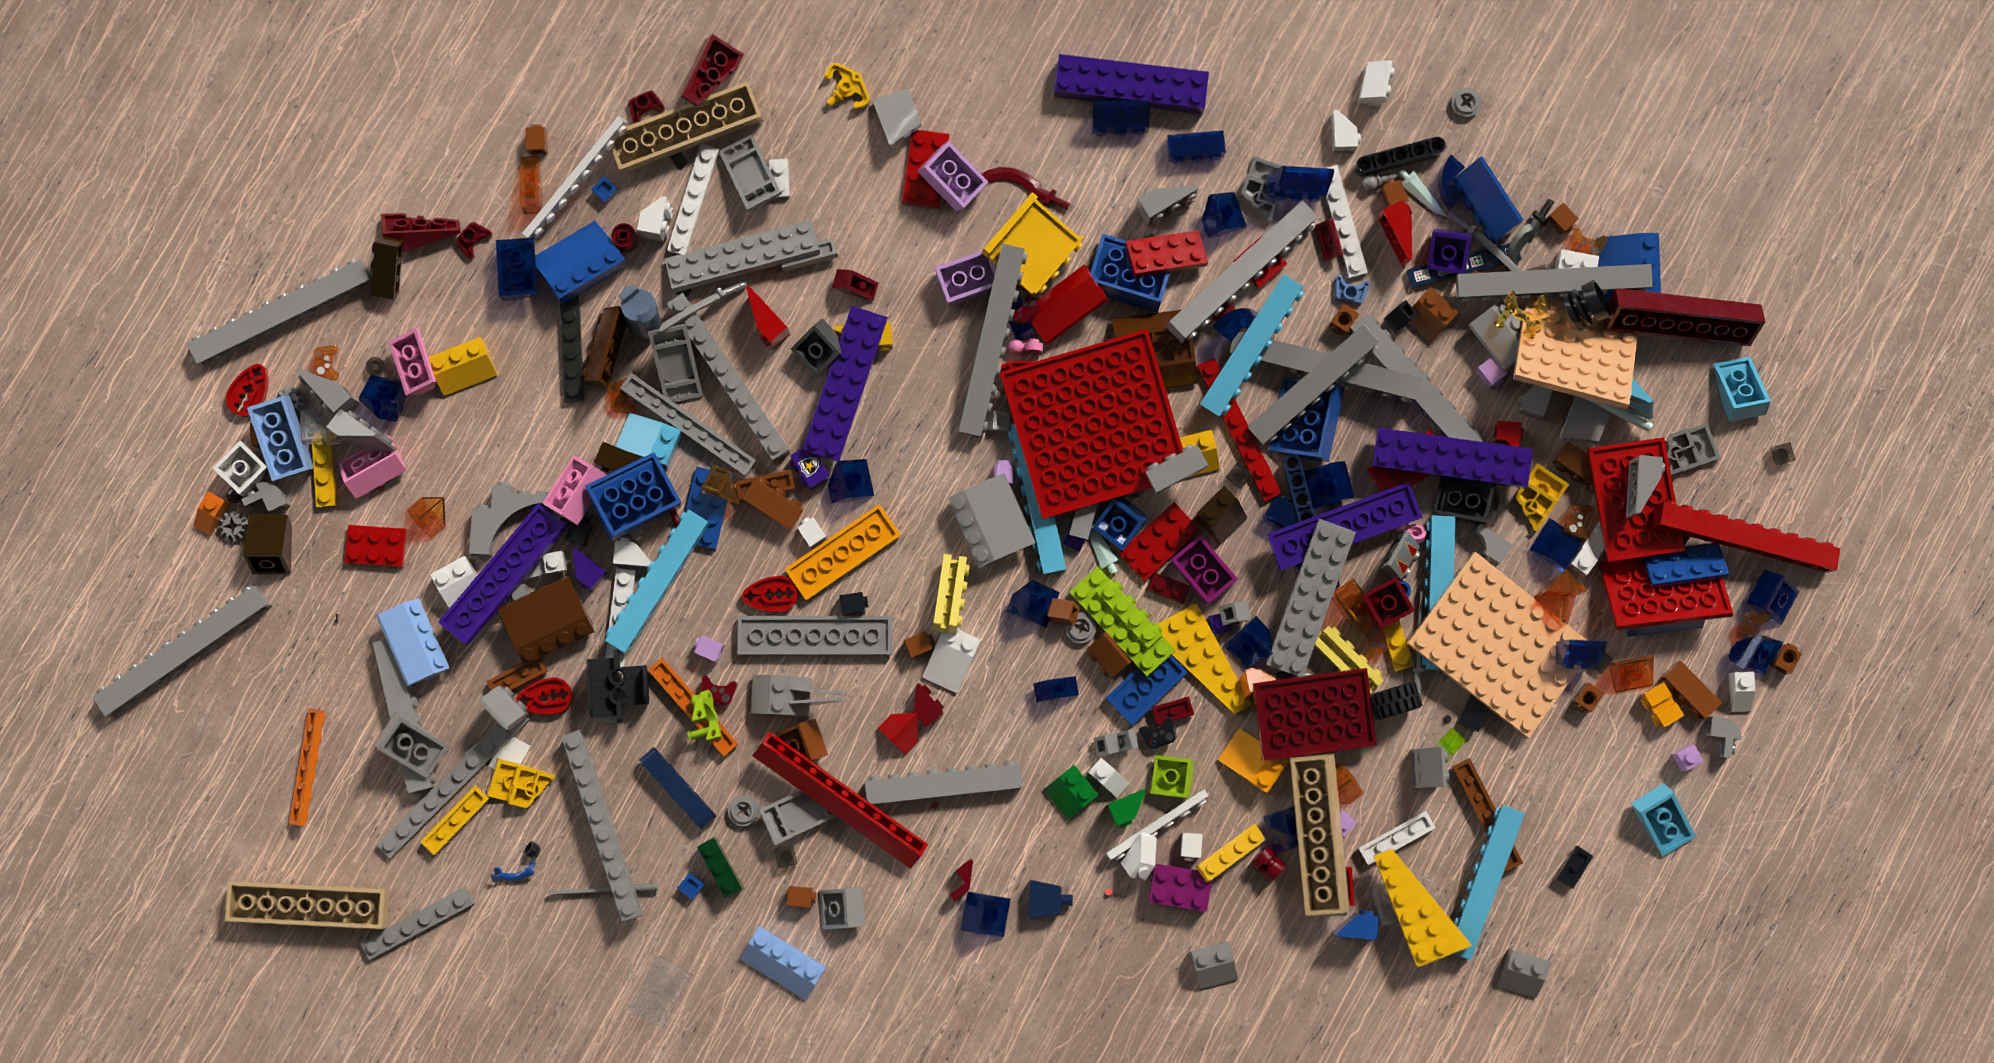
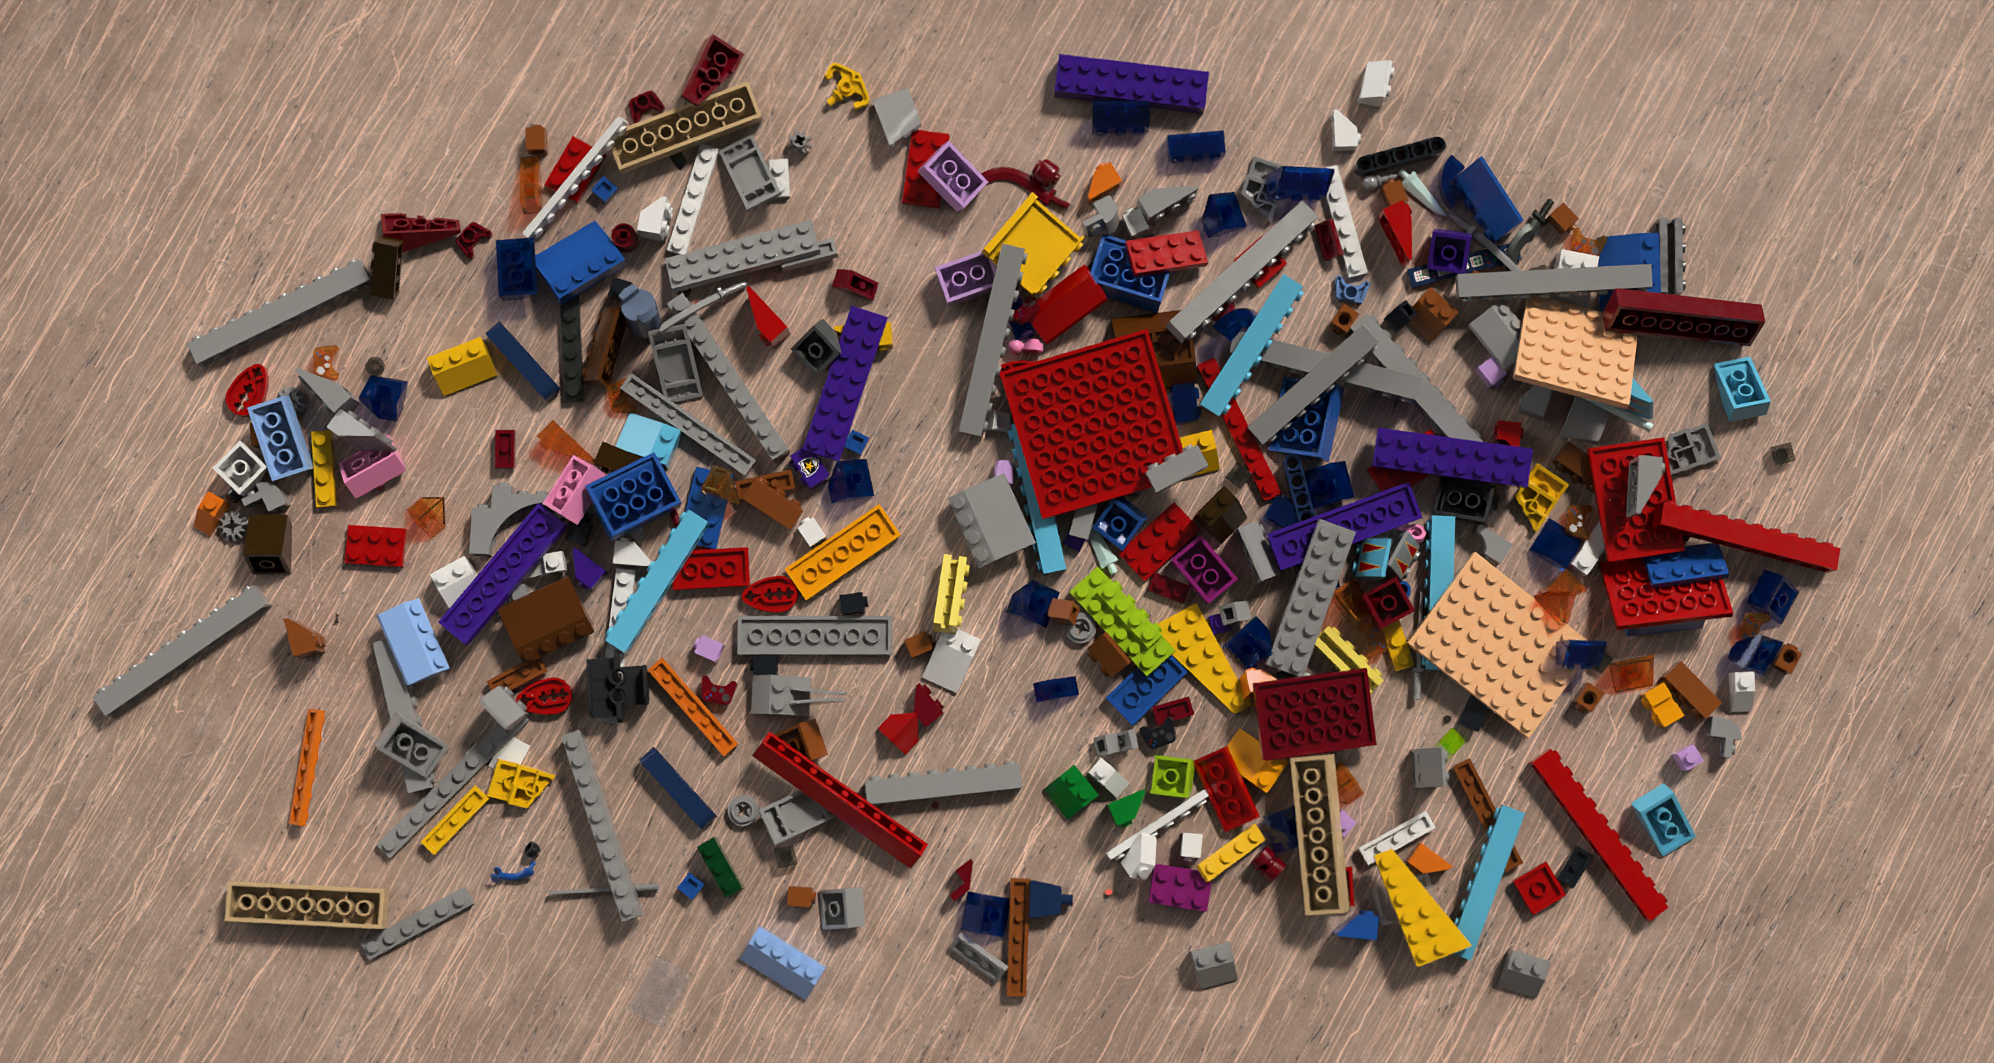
(304, 640): none -> dark orange slope
(315, 429): clear slope -> none
(412, 363): bright pink slope -> none
(505, 449): none -> dark red plate
(522, 361): none -> dark blue beam
(561, 442): none -> clear orange slope
(569, 160): none -> red plate
(617, 287): none -> black brick
(704, 704): lime piece -> none
(714, 569): none -> red plate
(764, 665): none -> black brick
(798, 136): none -> light grey gear
(856, 442): none -> blue plate
(978, 957): none -> light grey plate
(1018, 937): none -> dark orange plate
(1046, 172): none -> dark red head
(1104, 181): none -> orange slope
(1105, 218): none -> light grey brick
(1135, 223): none -> white brick
(1185, 403): none -> clear blue brick
(1226, 789): none -> red plate
(1257, 552): none -> light grey slope
(1371, 559): none -> medium azure slope
(1396, 700): black tyre -> none
(1425, 860): none -> orange slope
(1466, 93): light grey gear -> none
(1533, 321): clear yellow piece -> none
(1539, 888): none -> red plate
(1583, 307): black wheel -> none
(1599, 835): none -> red brick
(1671, 255): none -> flat silver brick

